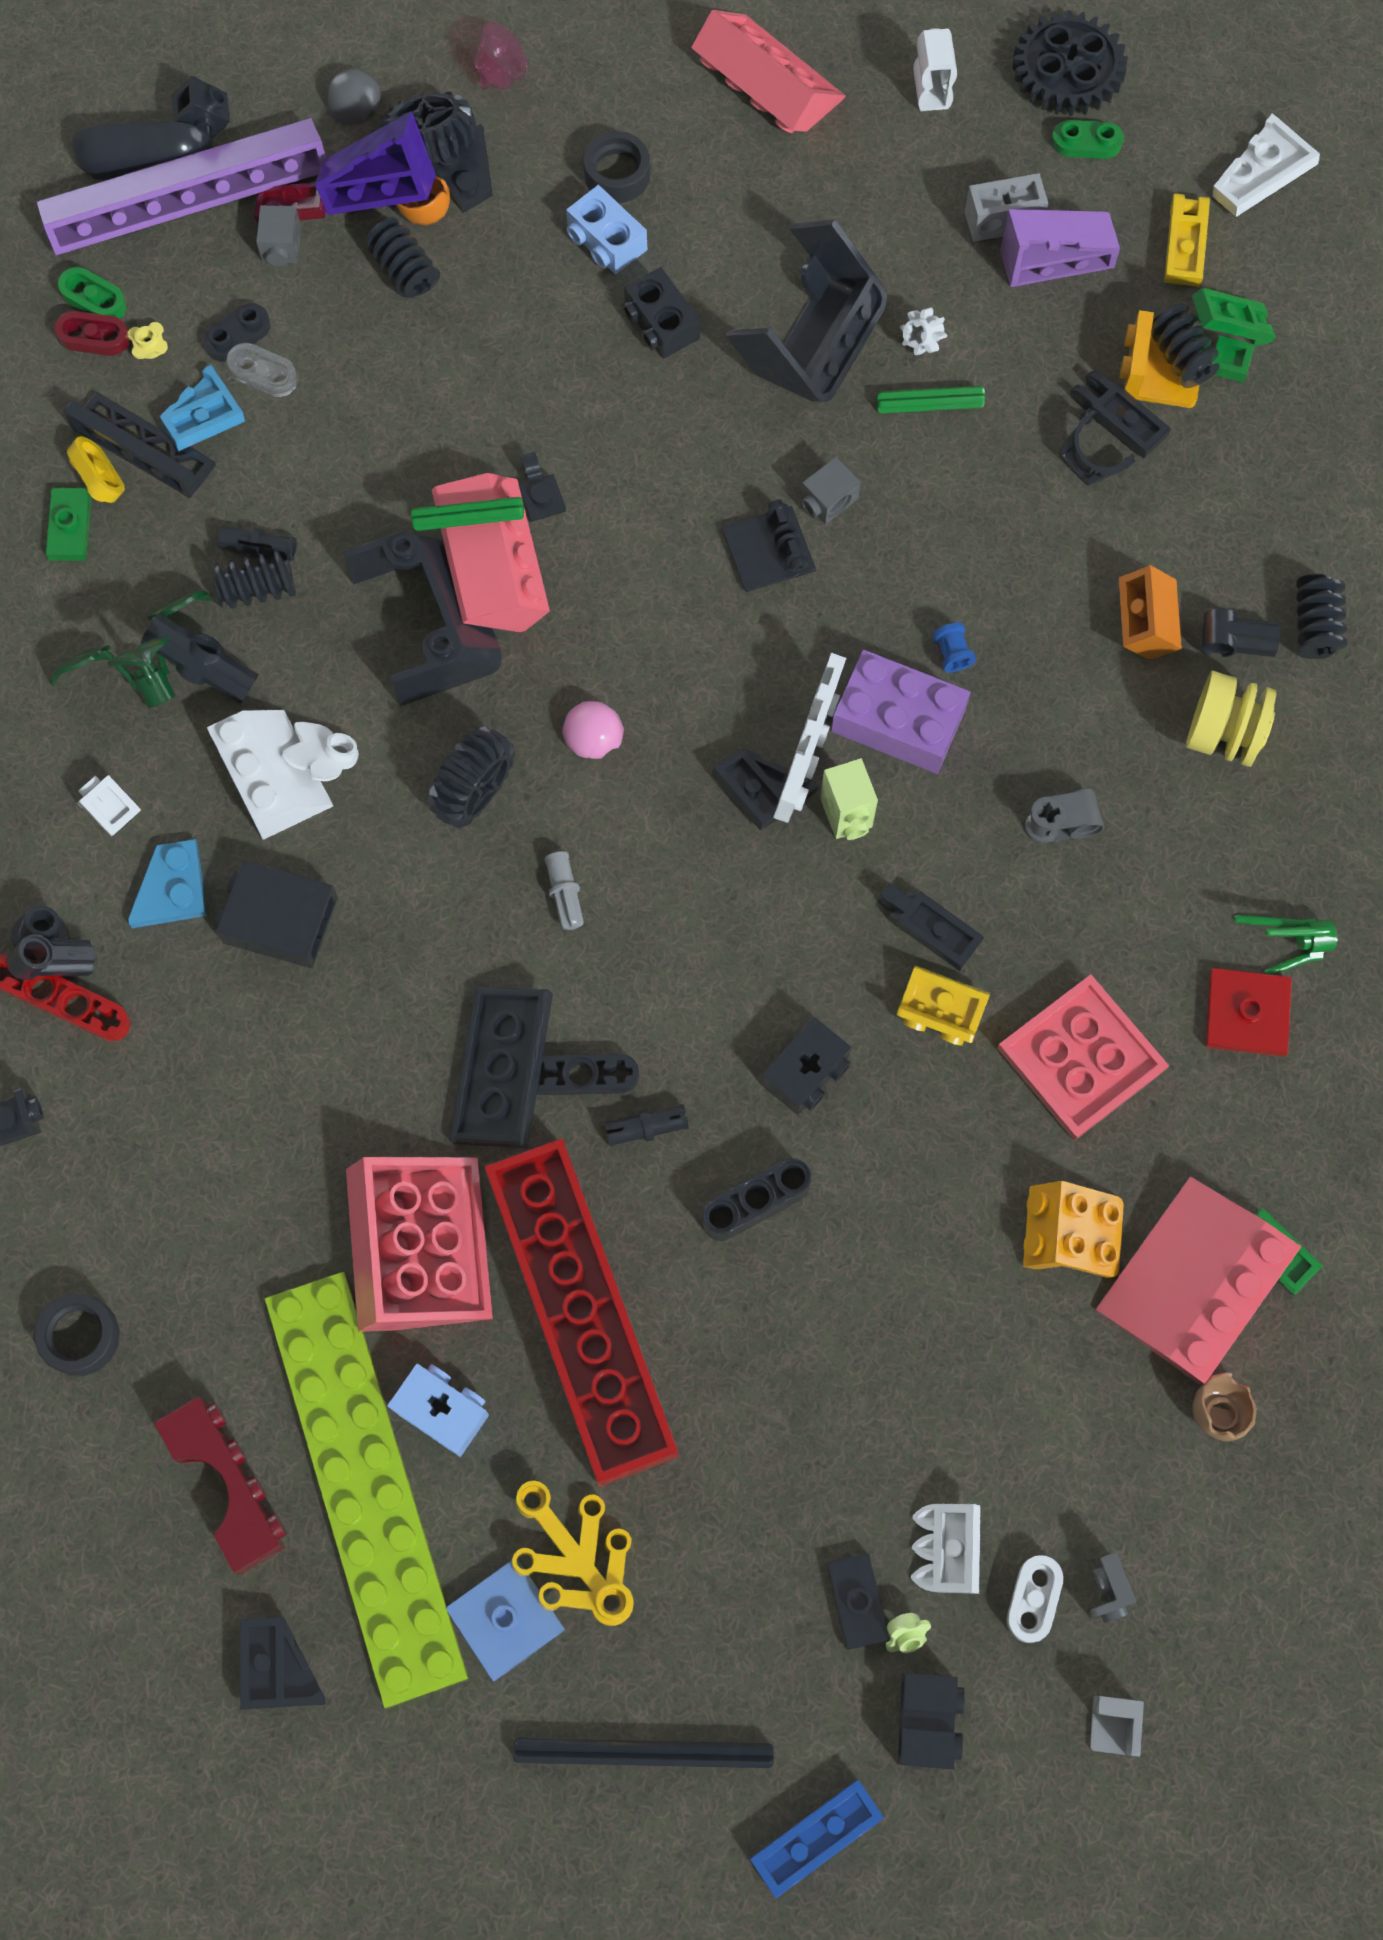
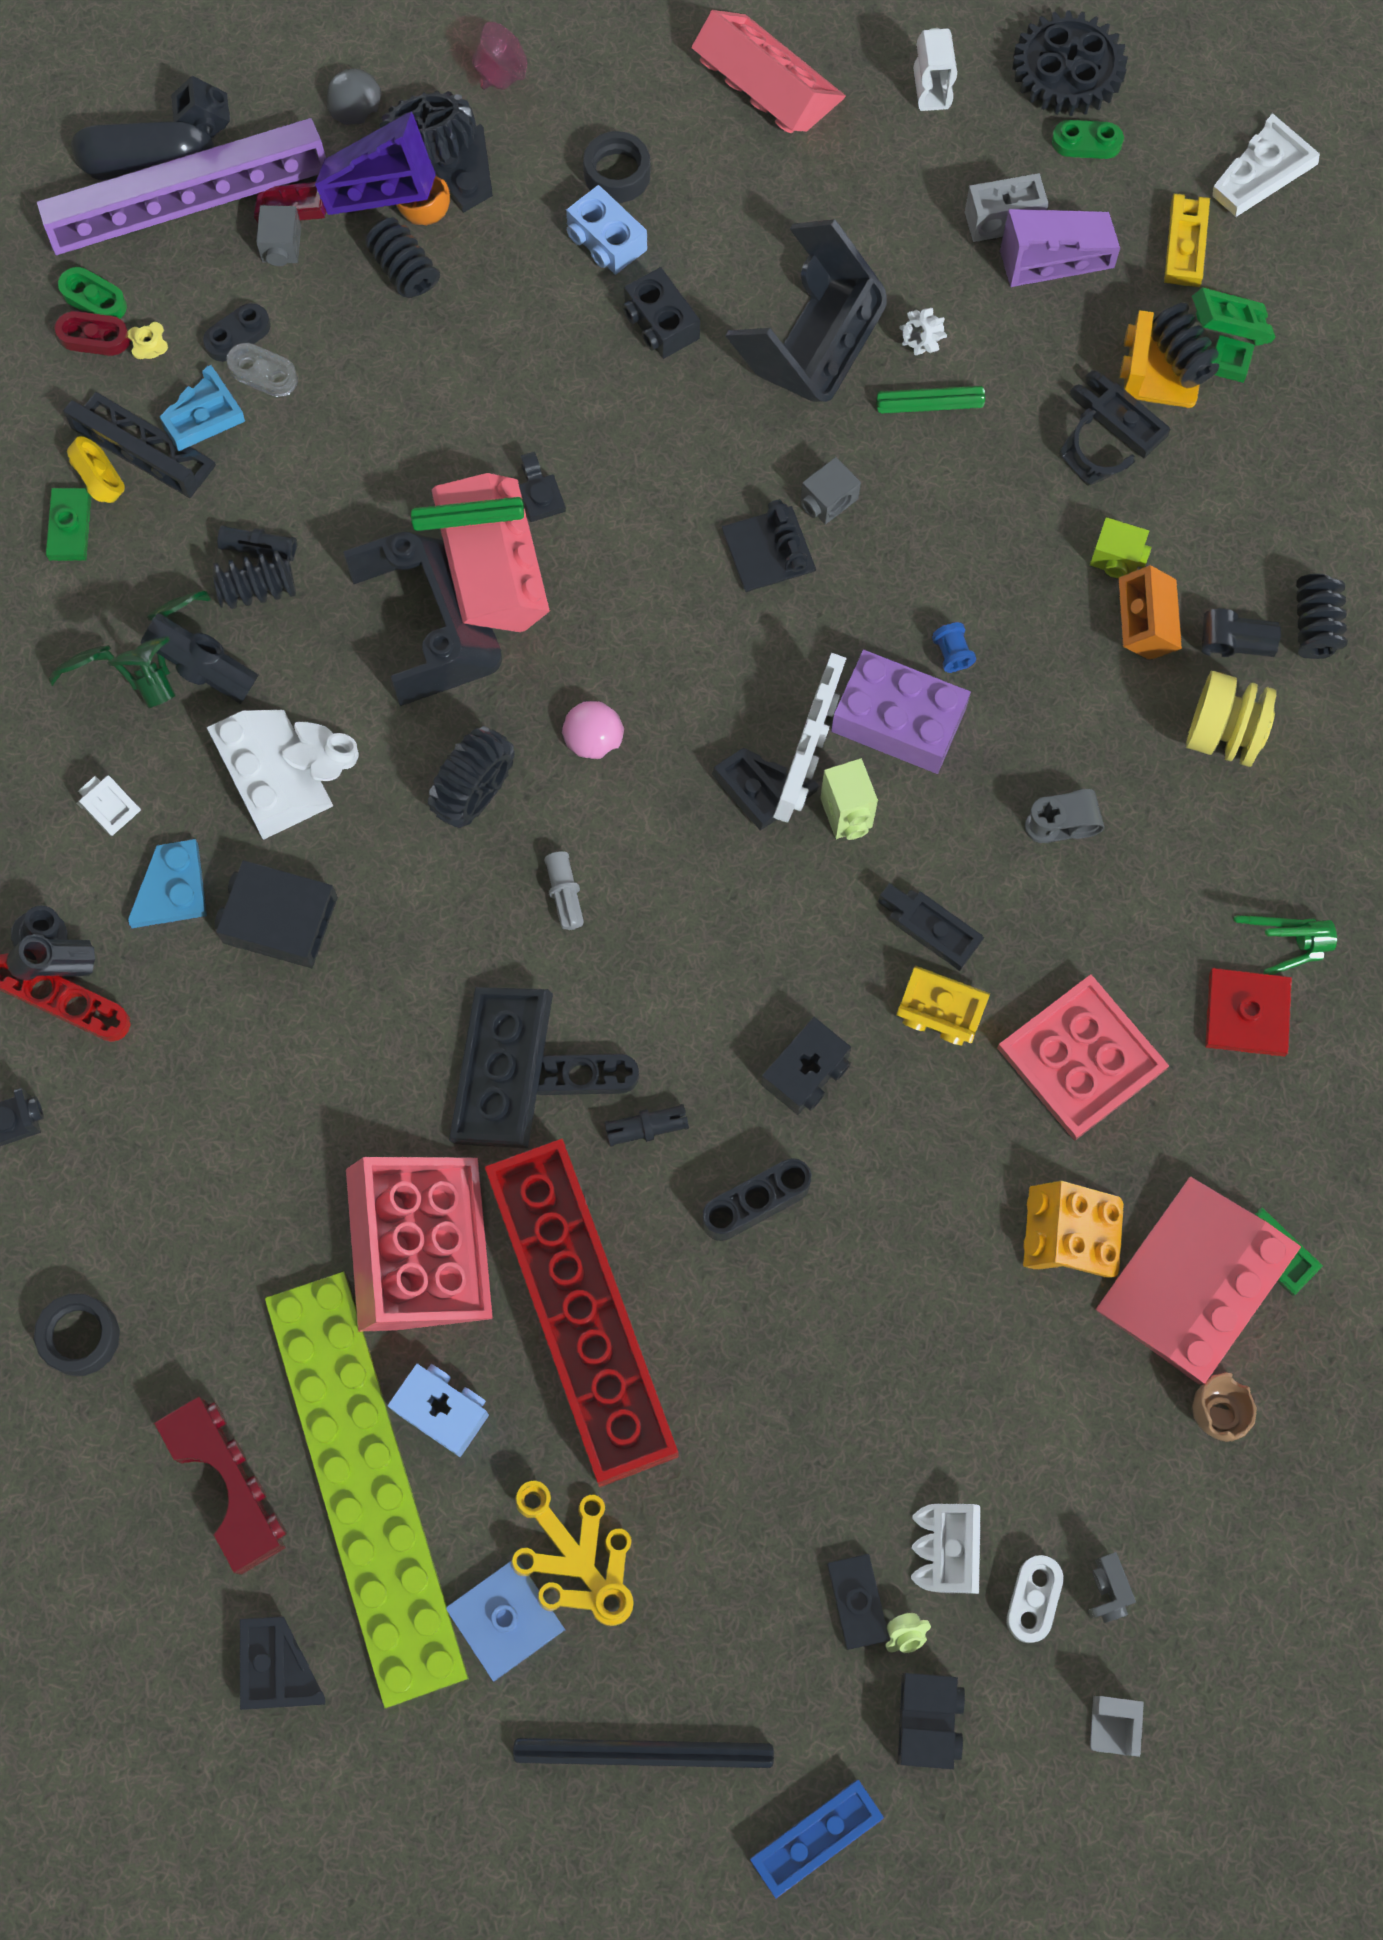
(1120, 548): none -> lime brick

